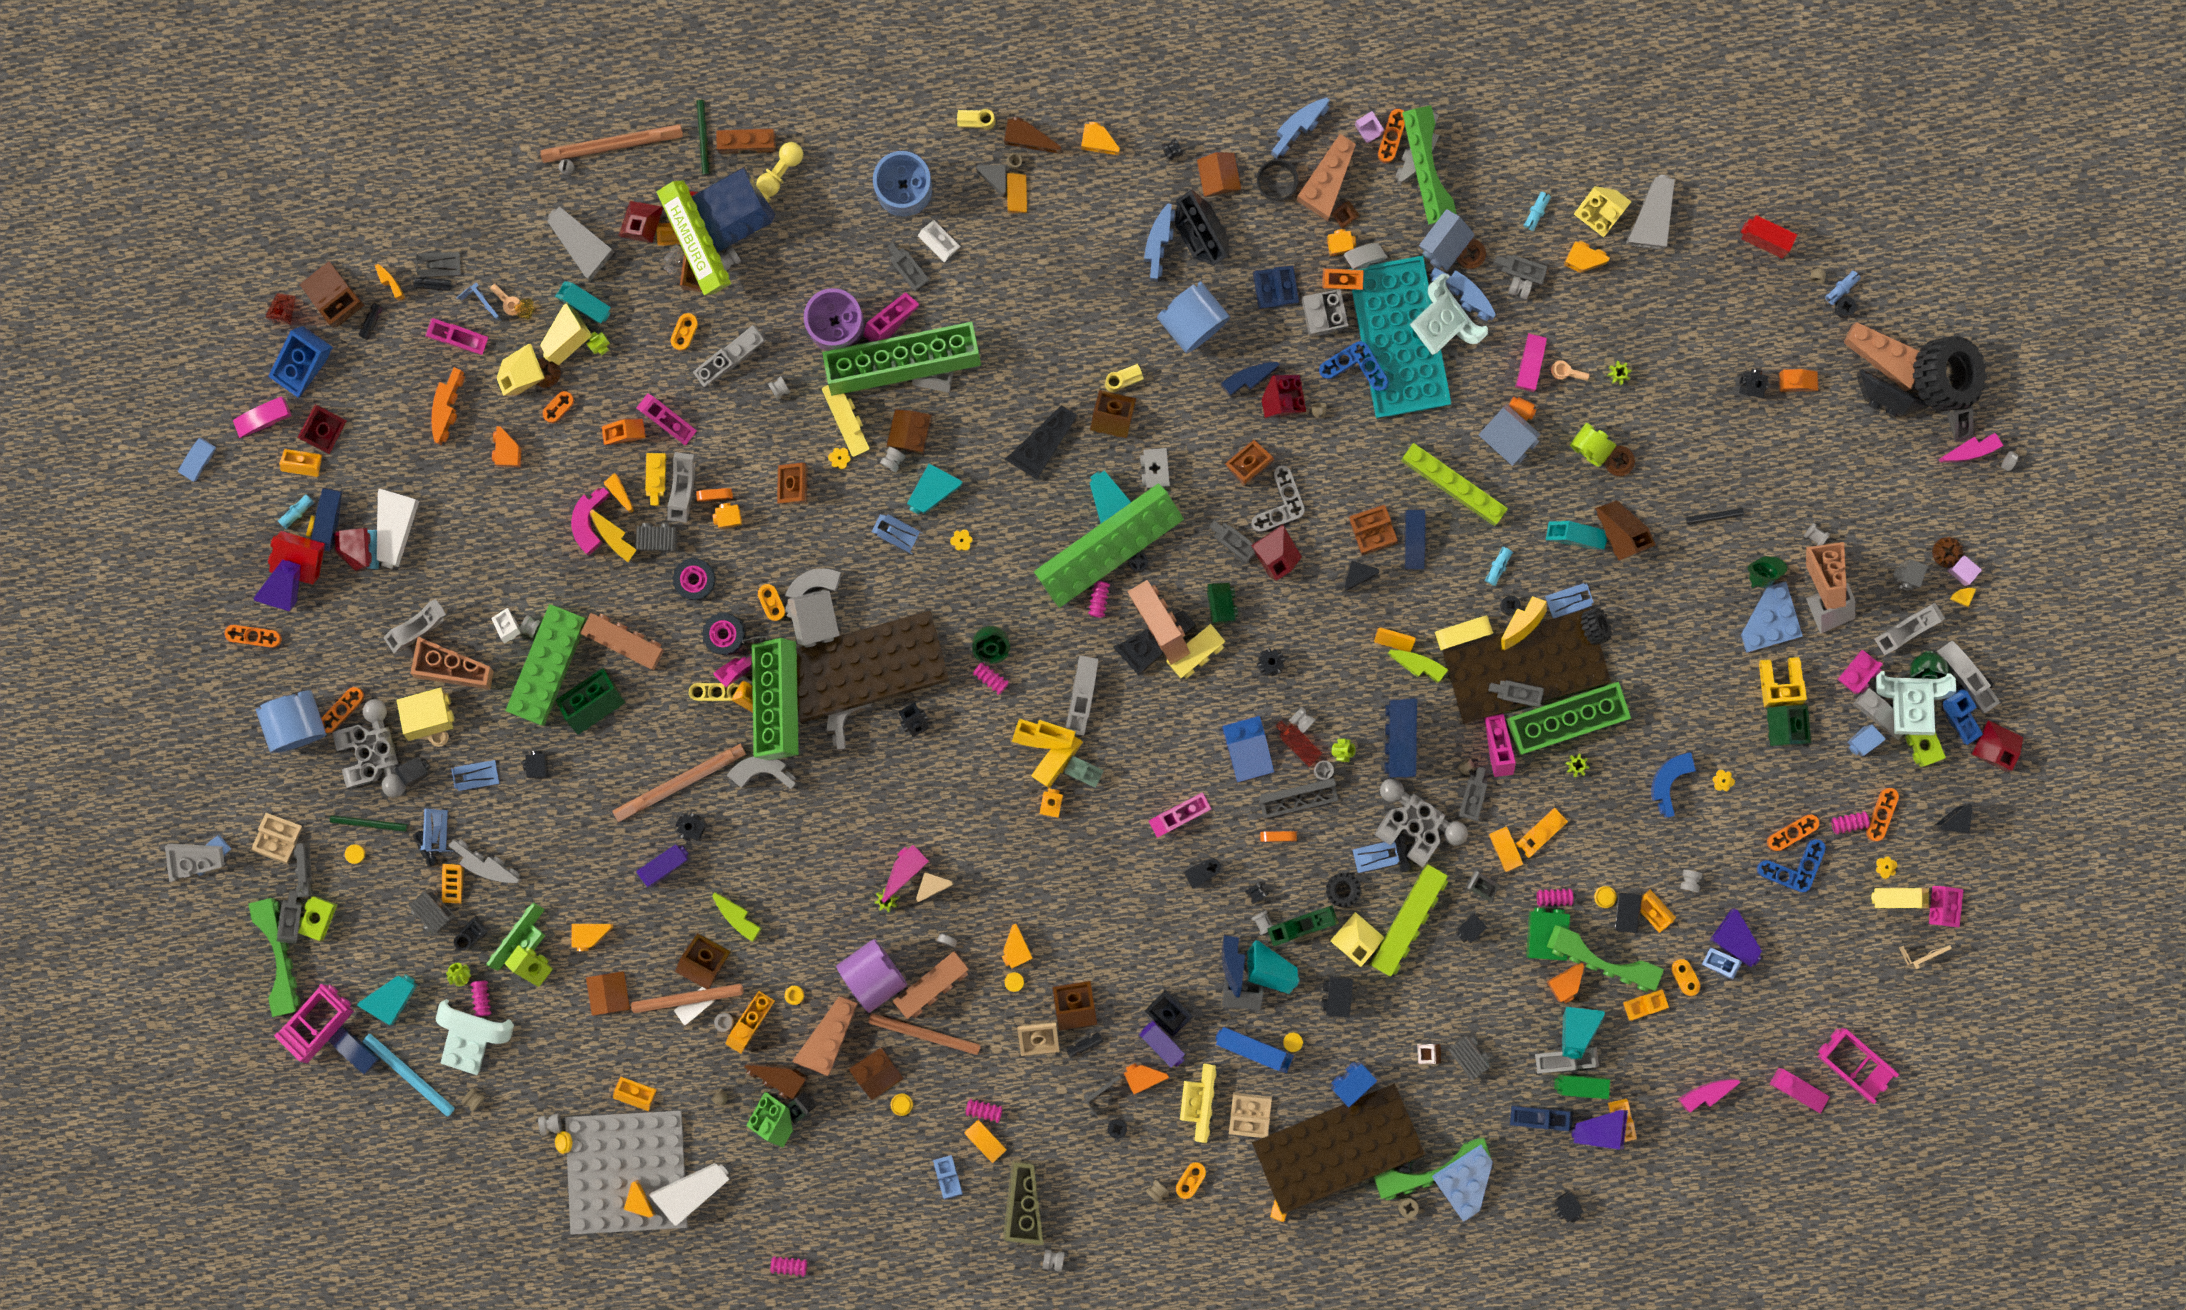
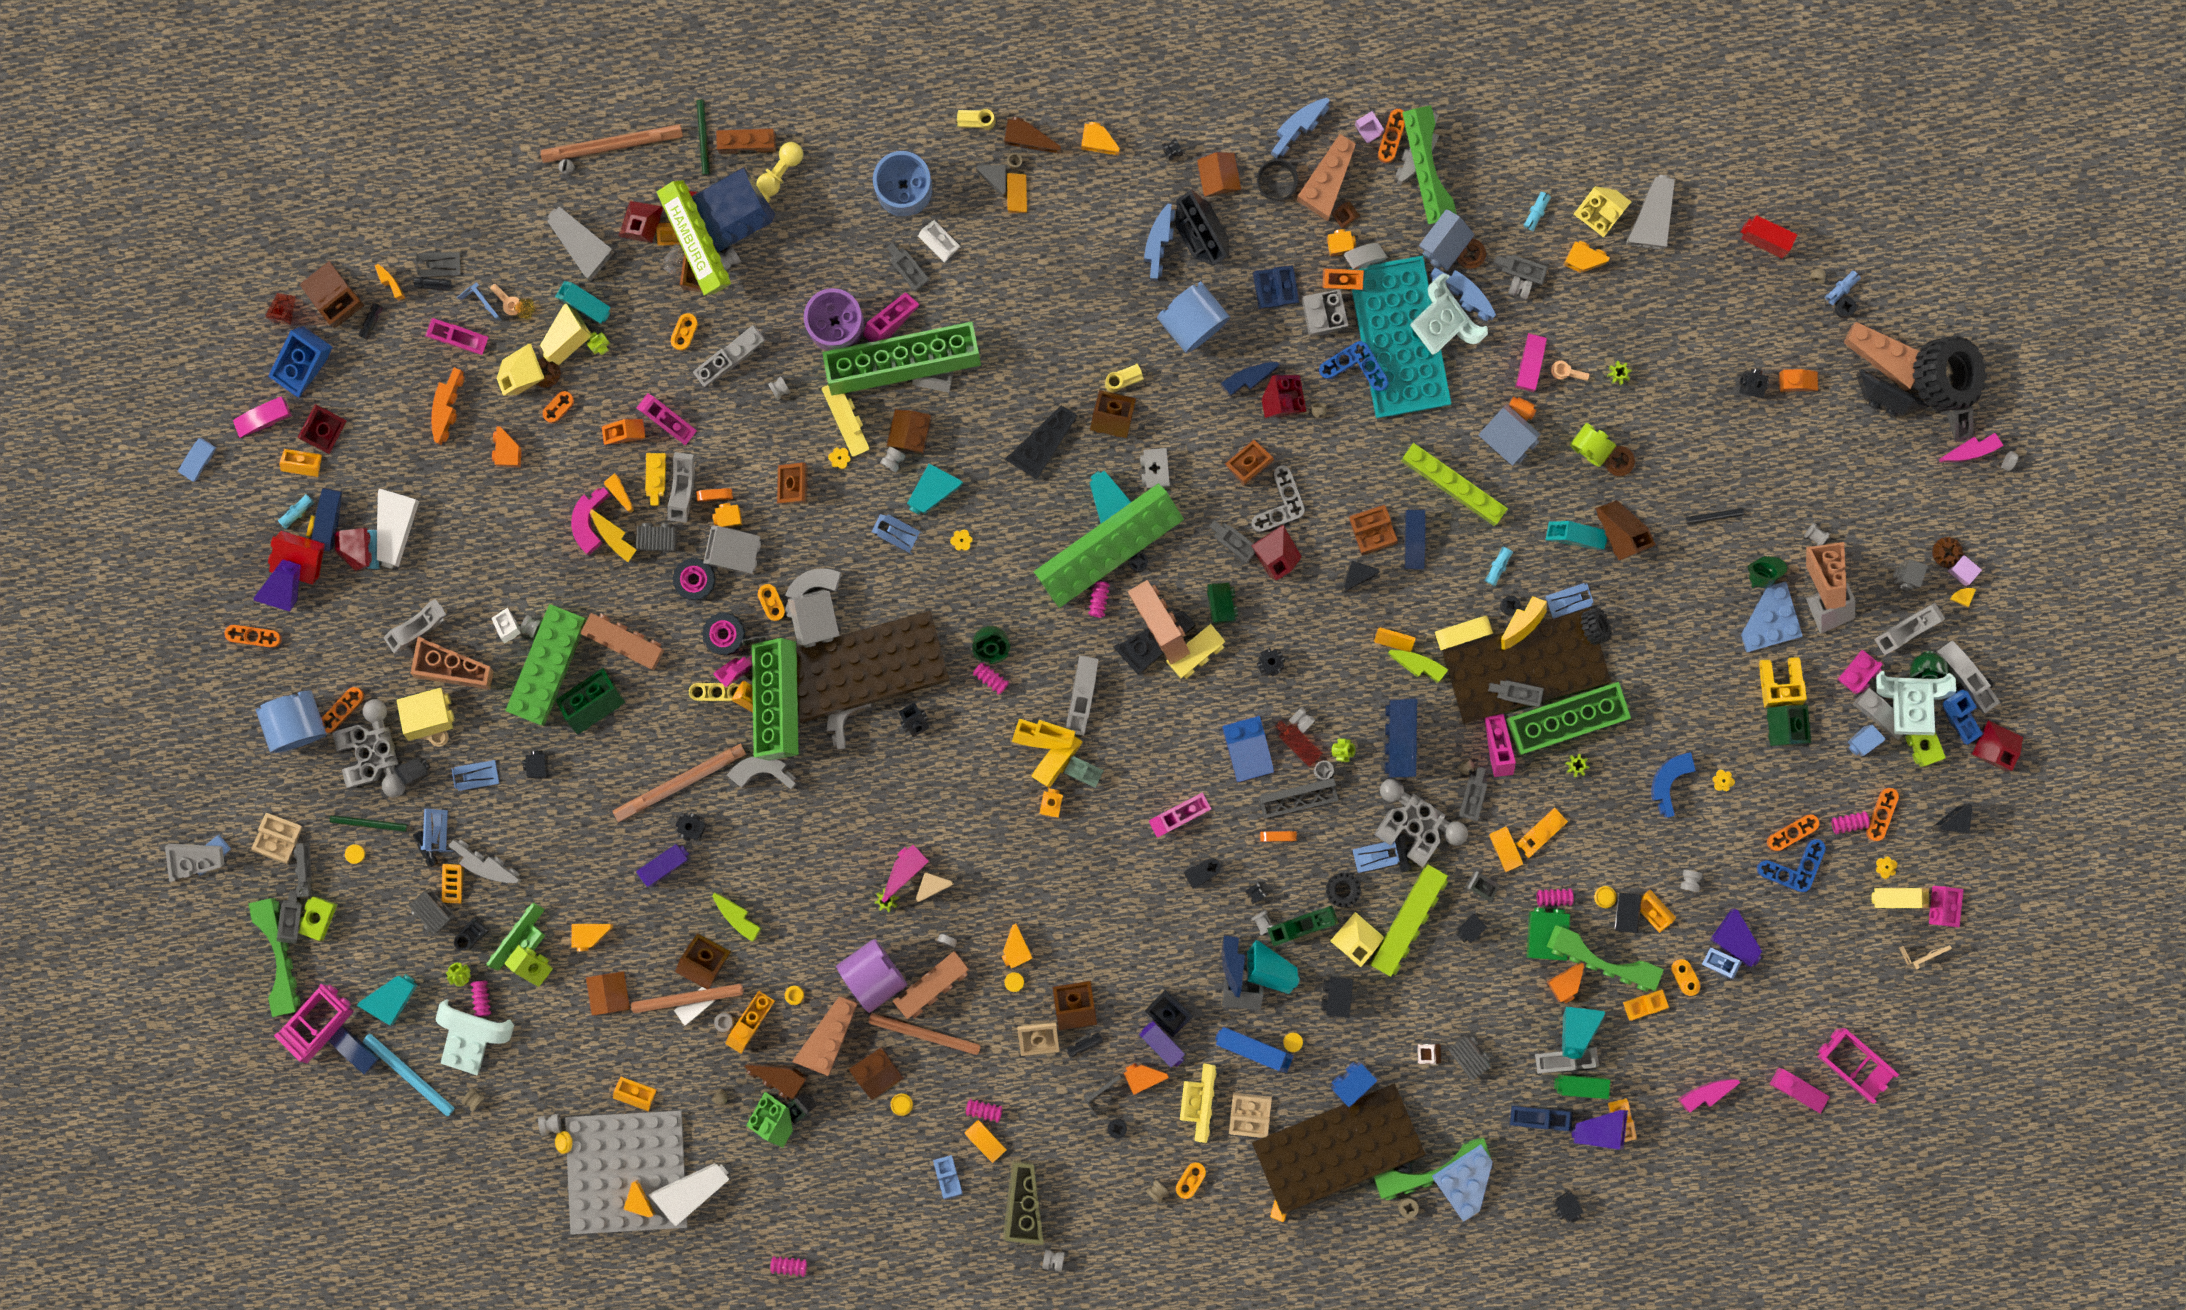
(732, 549): none -> light grey brick

